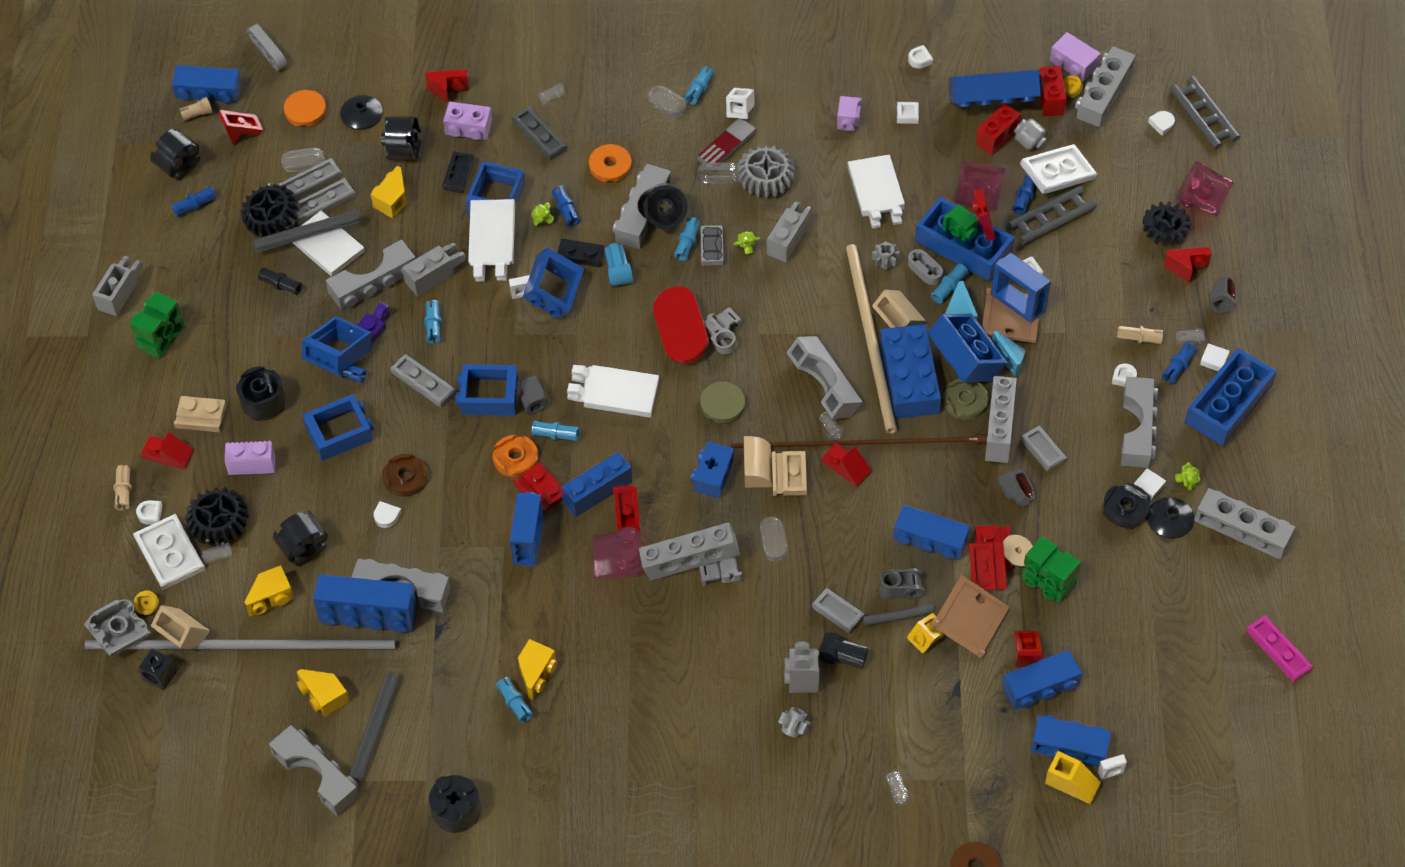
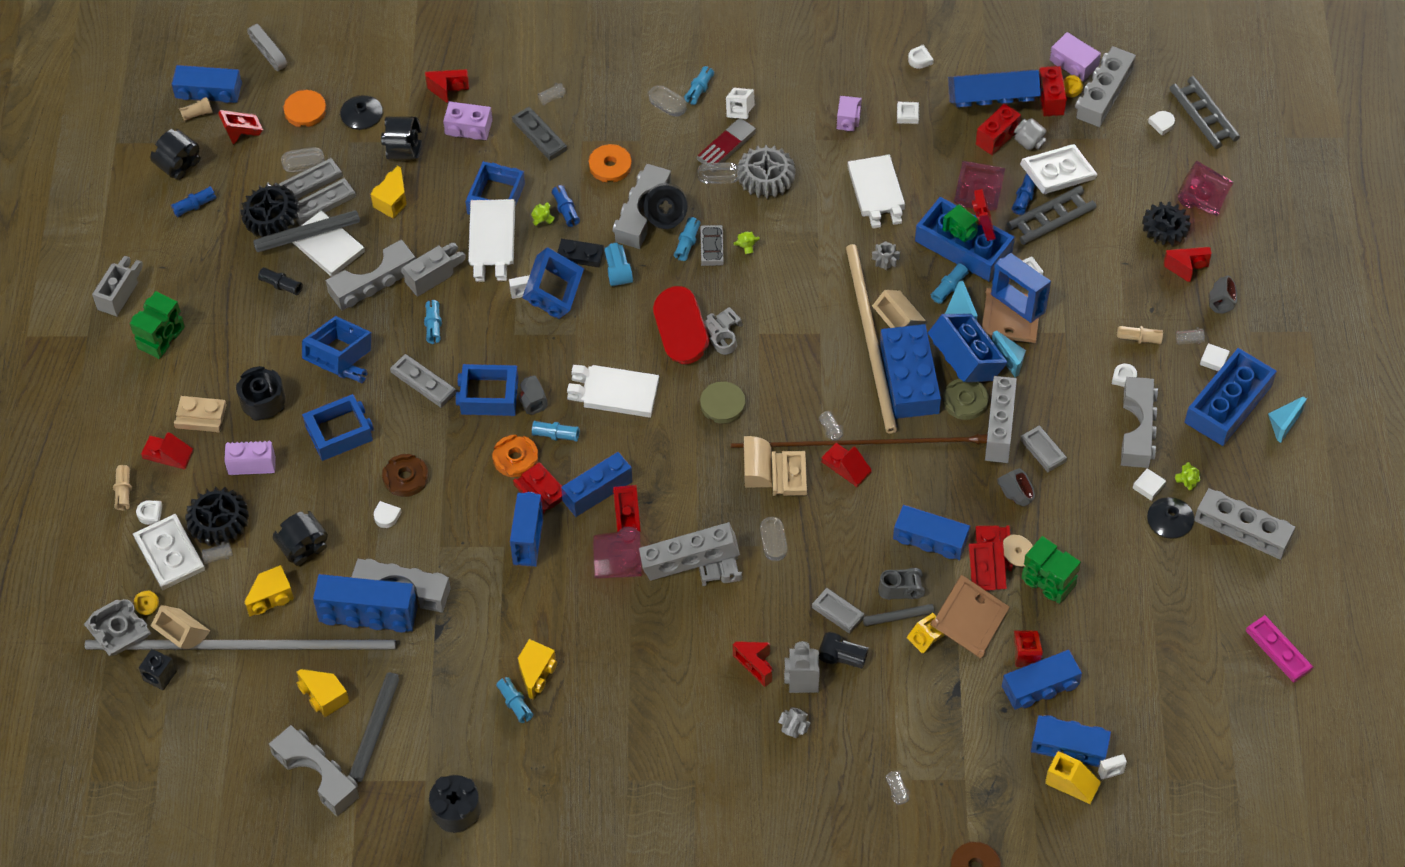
(375, 323): dark purple plate -> none
(458, 172): black plate -> none
(713, 469): blue brick -> none
(752, 657): none -> red slope
(788, 232): light grey hinge -> none
(812, 357): light grey arch -> none
(928, 265): light grey beam -> none
(1126, 517): black plate -> none
(1179, 362): blue pin -> none
(1285, 417): none -> medium azure slope

